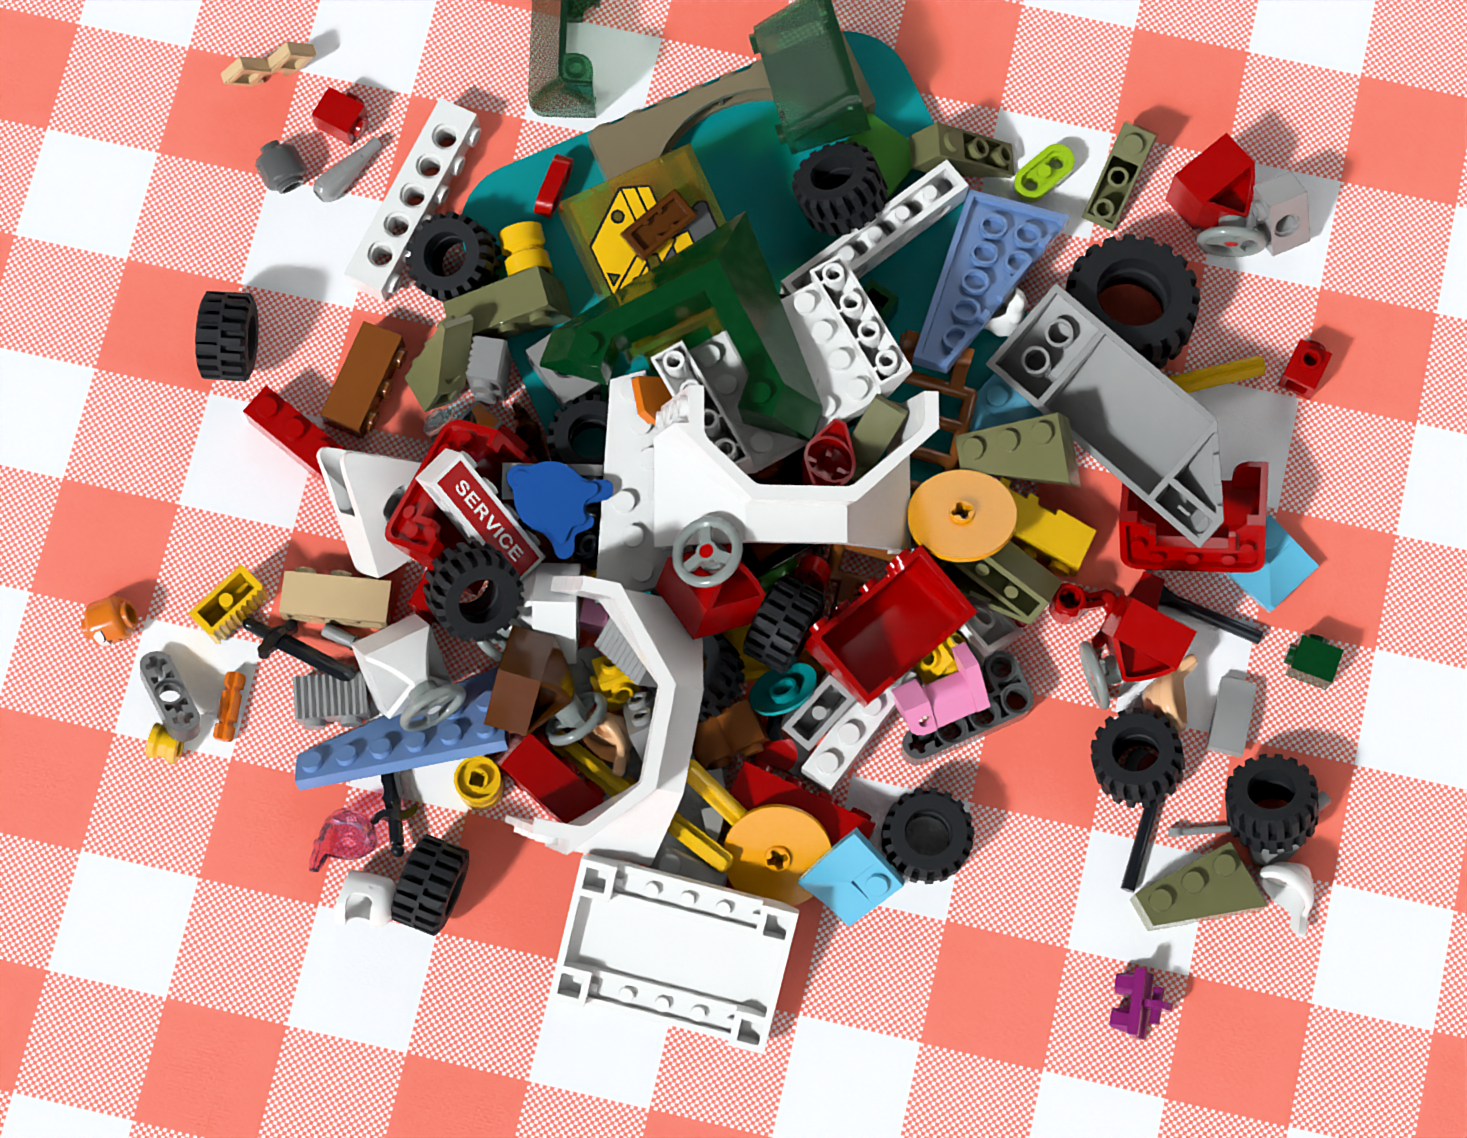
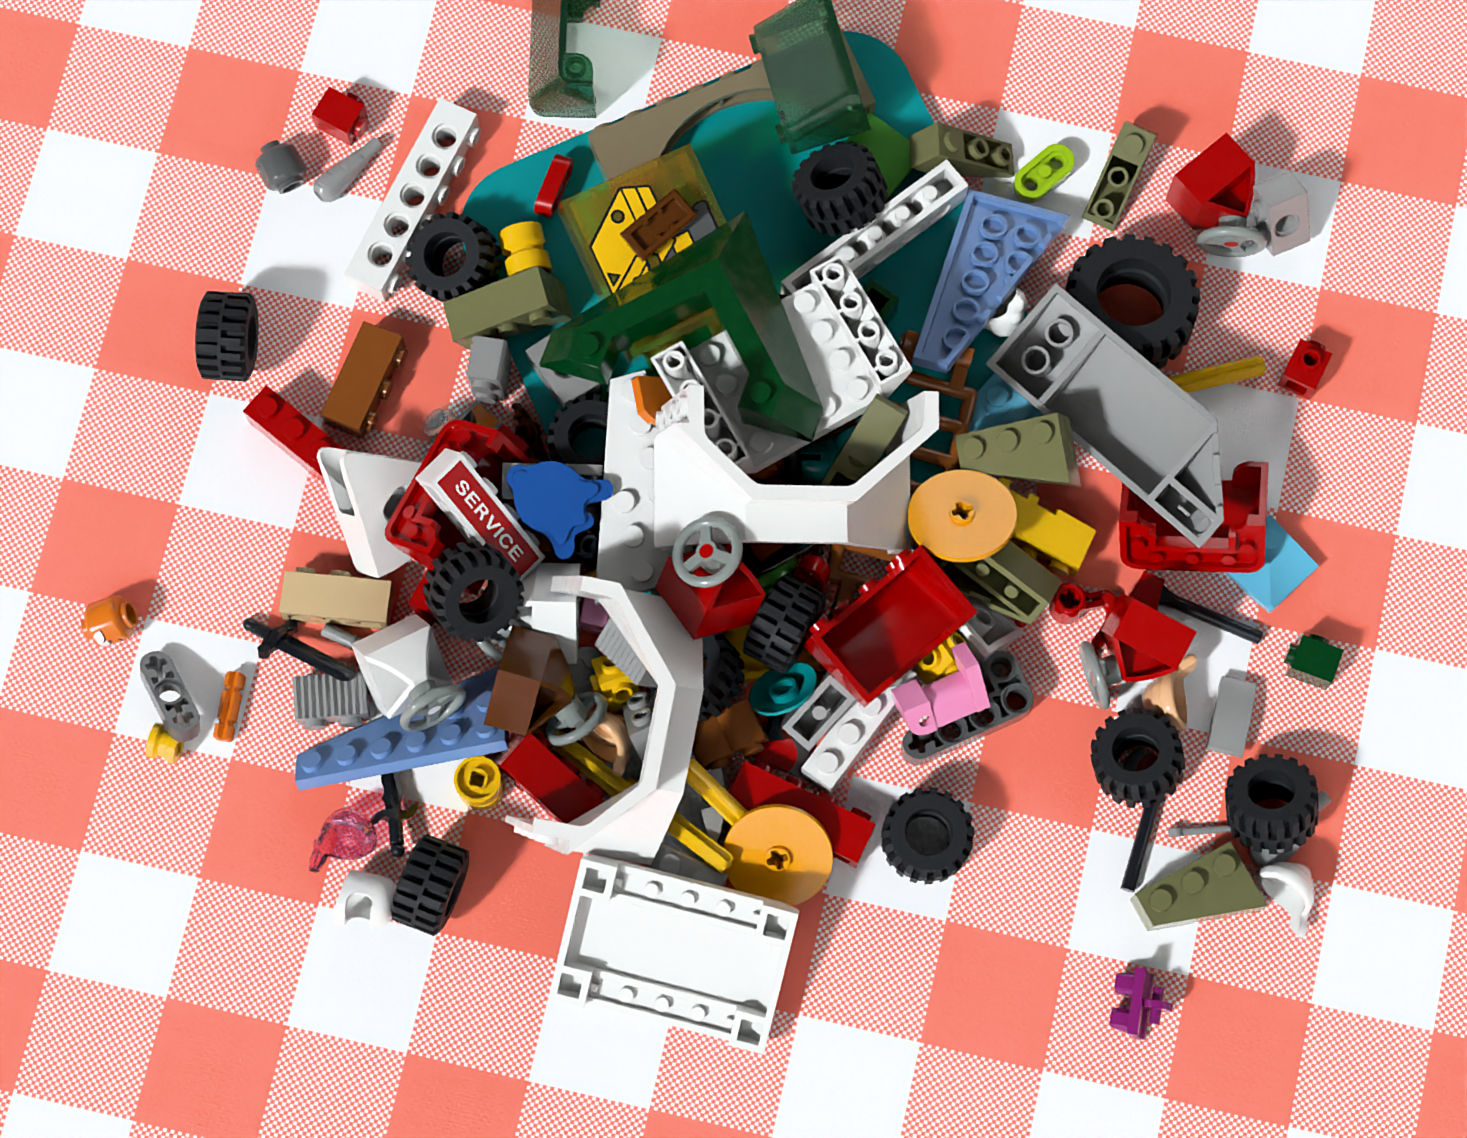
(229, 604): yellow brick -> none
(286, 59): tan tile -> none
(440, 369): olive slope -> none
(829, 457): red hat -> none
(852, 878): medium azure plate -> none

